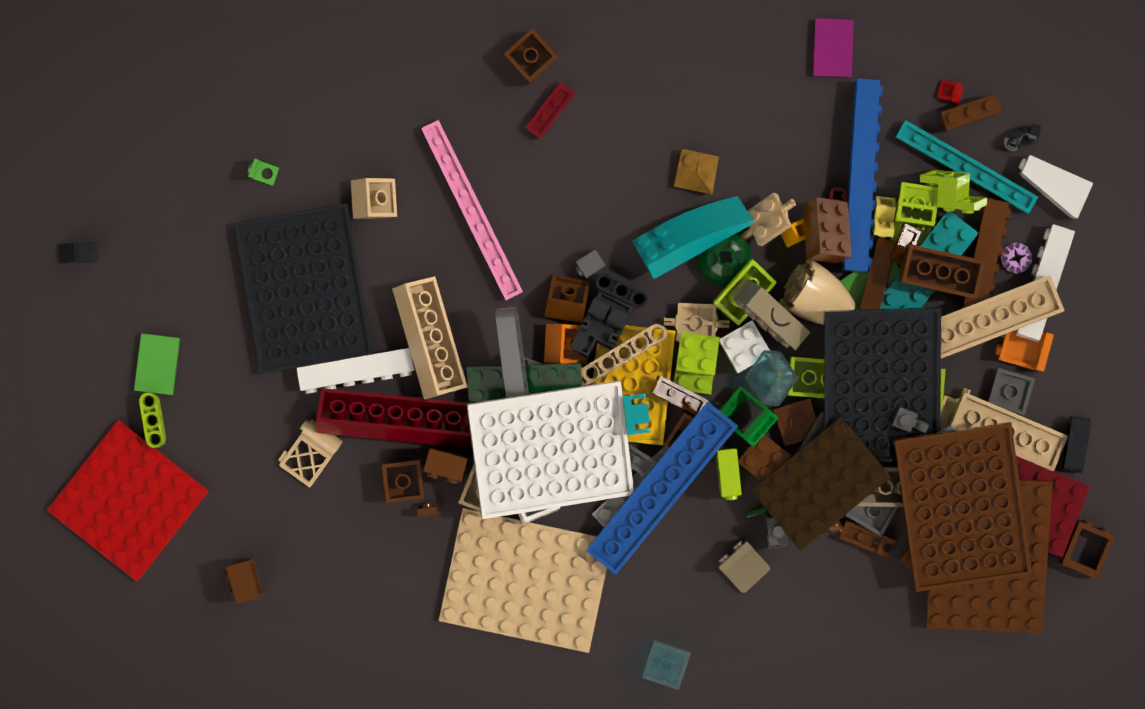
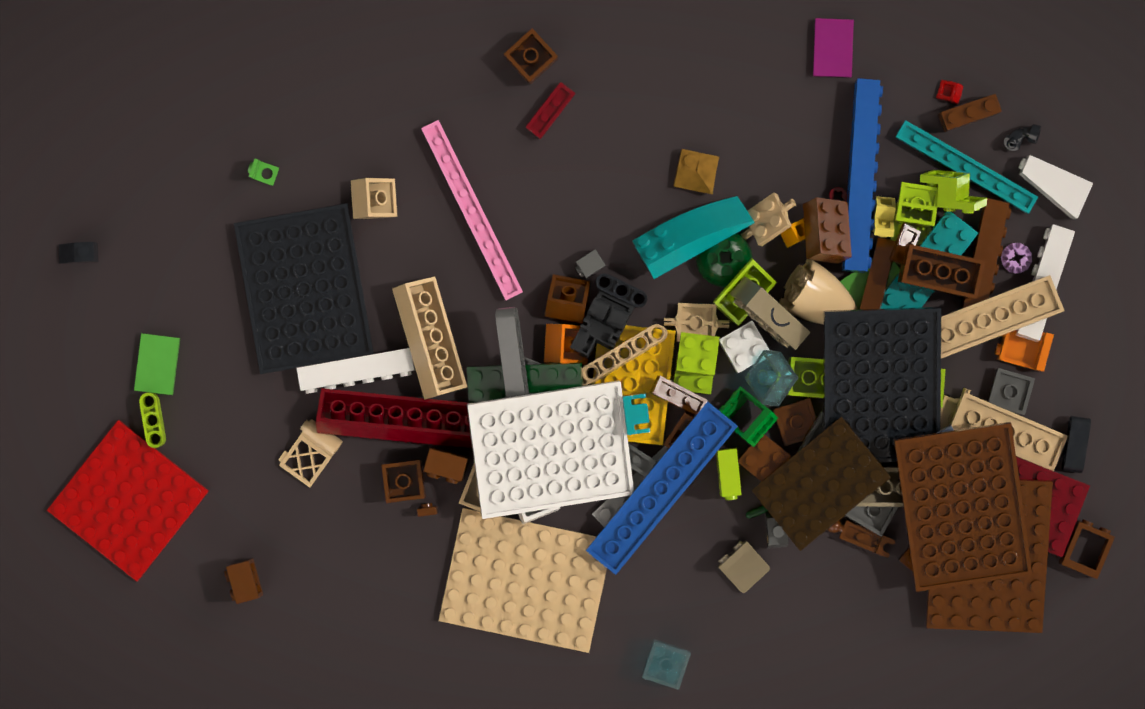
(907, 419): dark grey plate -> none

